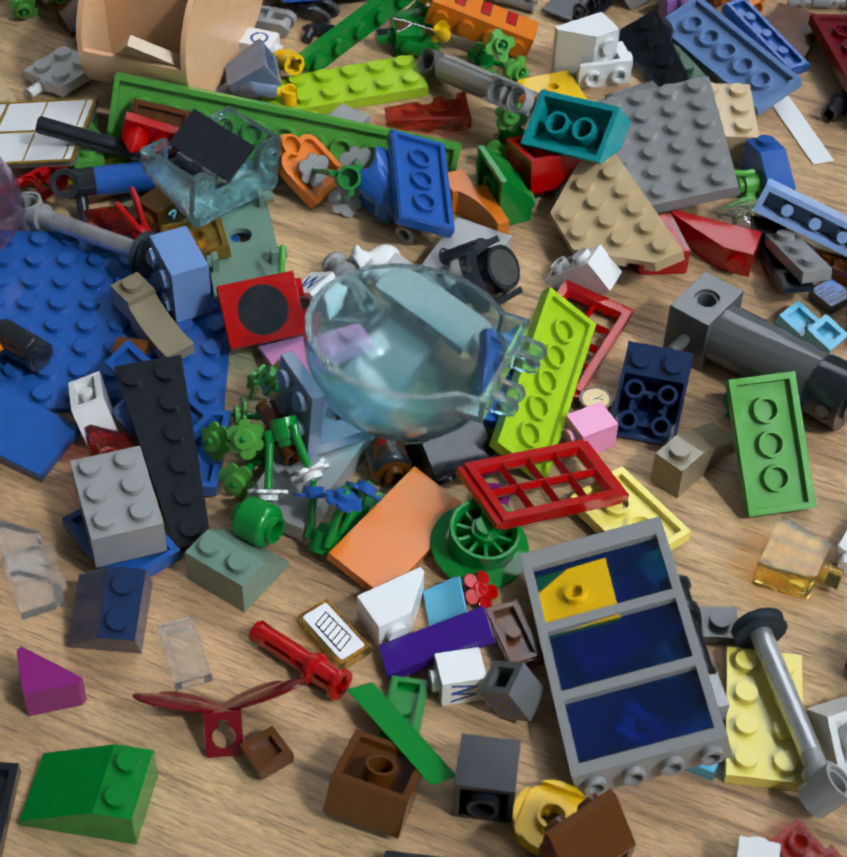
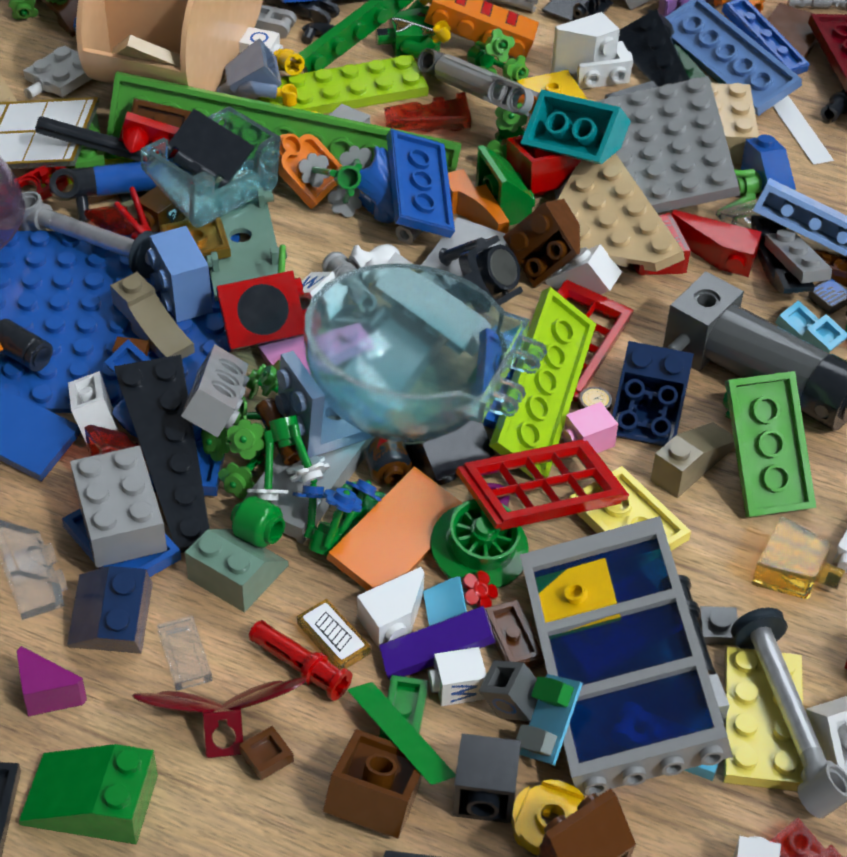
(217, 392): none -> light grey brick
(545, 240): none -> reddish brown slope
(550, 718): none -> piece

